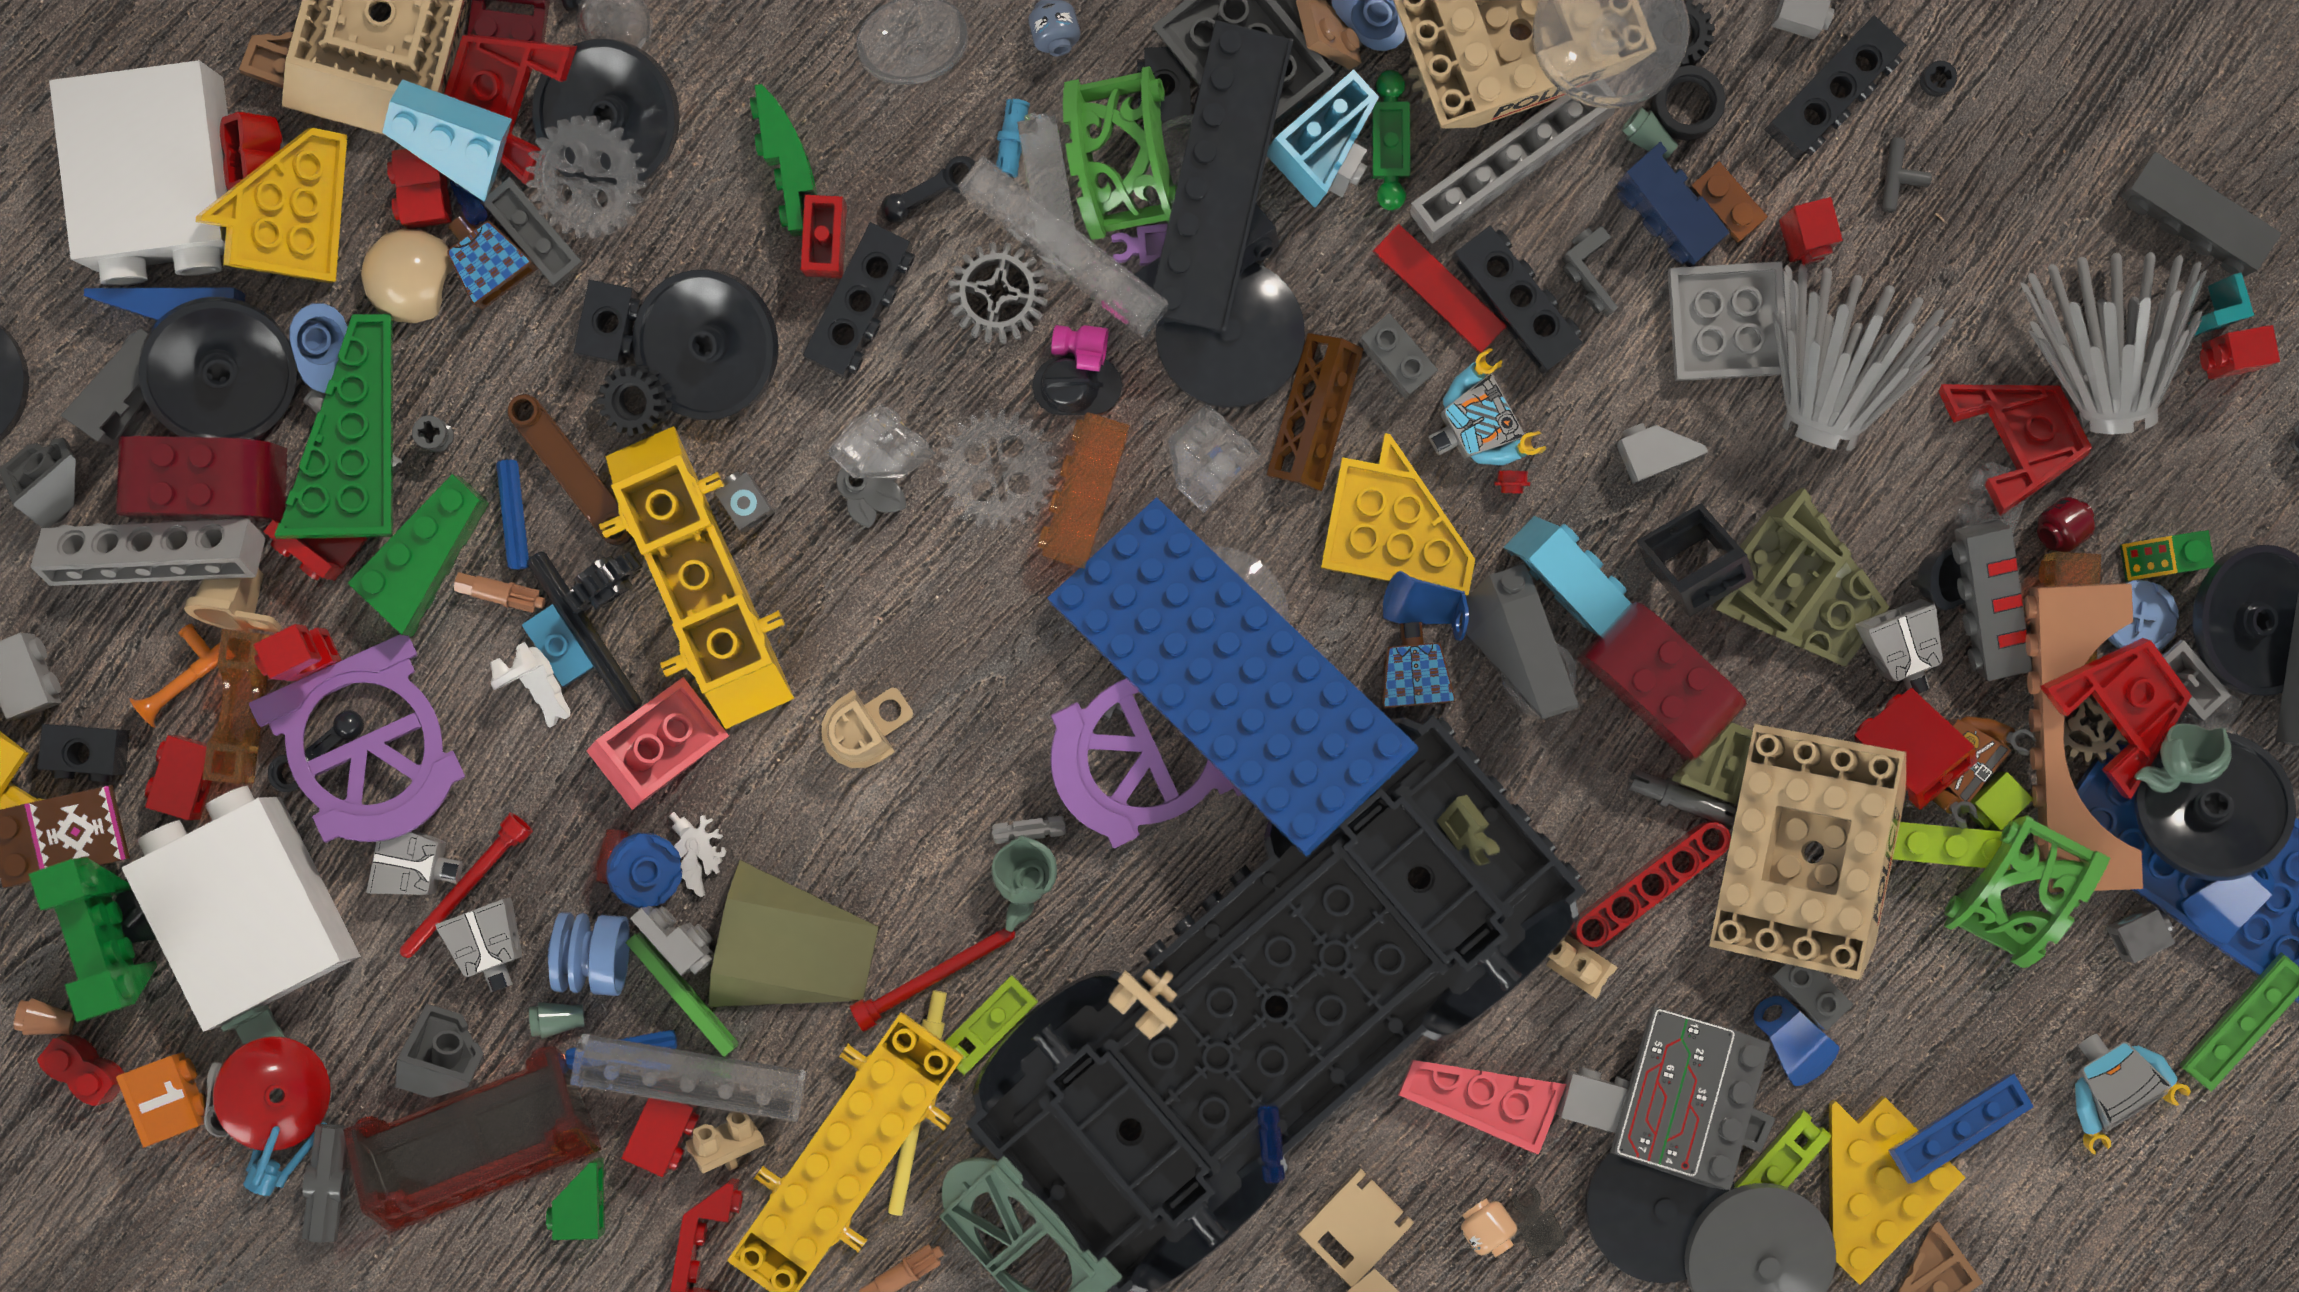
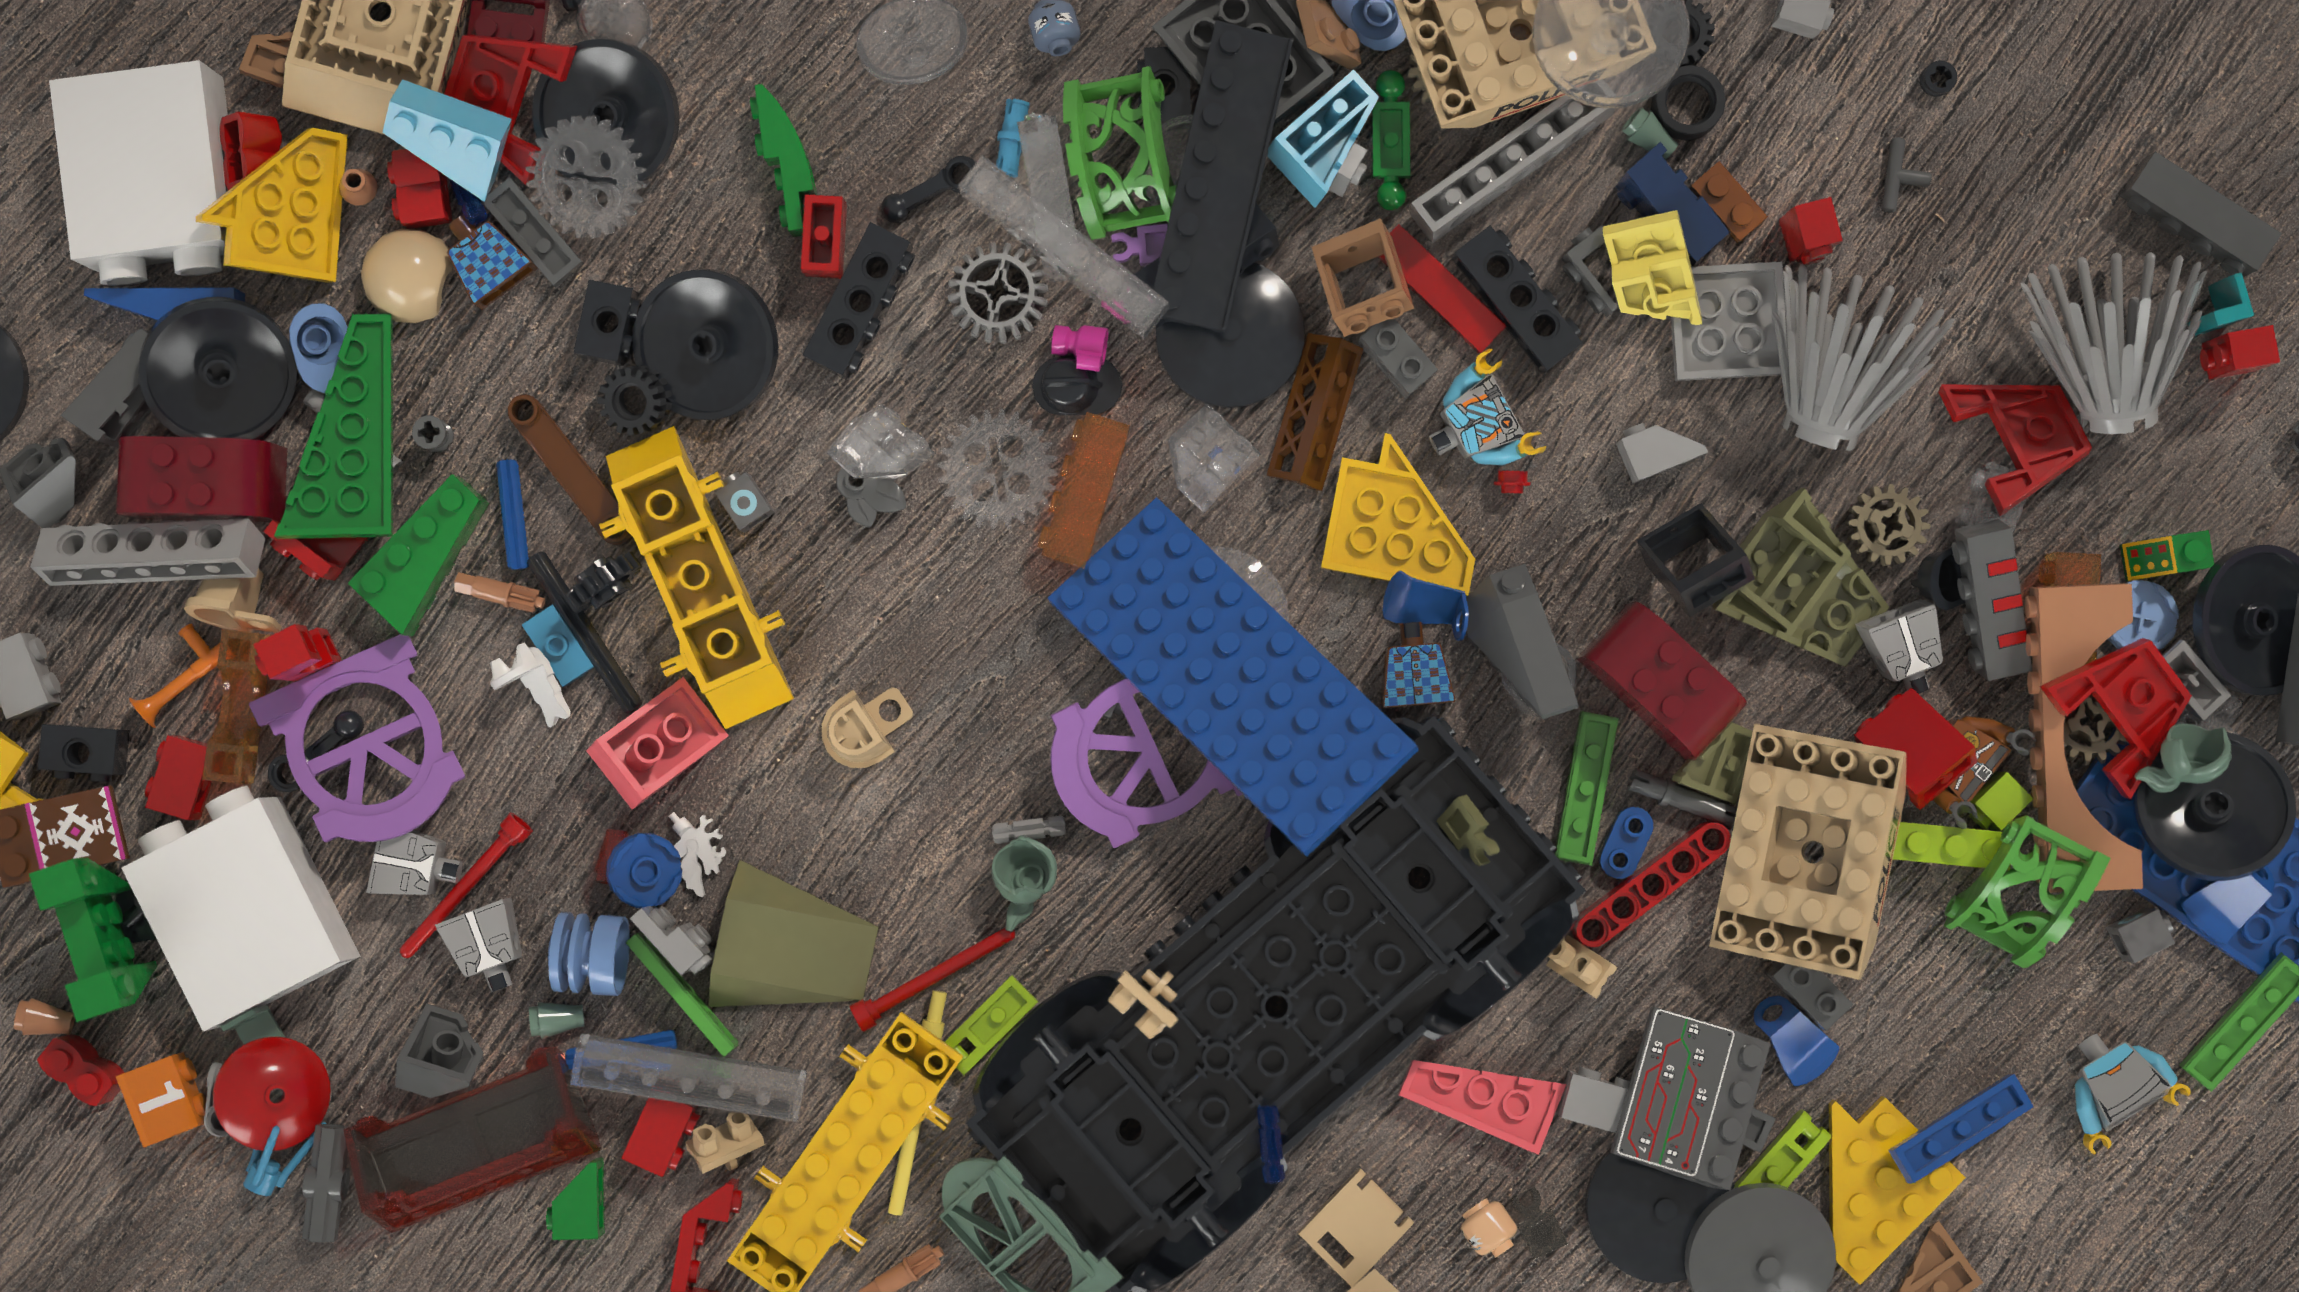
(364, 192): none -> nougat cone
(1336, 256): none -> medium nougat window
(1570, 573): medium azure wedge -> none
(1586, 788): none -> bright green tile
(1623, 841): none -> blue plate
(1652, 268): none -> light yellow slope
(1873, 42): black brick -> none
(1895, 511): none -> dark tan gear
(2066, 524): dark red head -> none

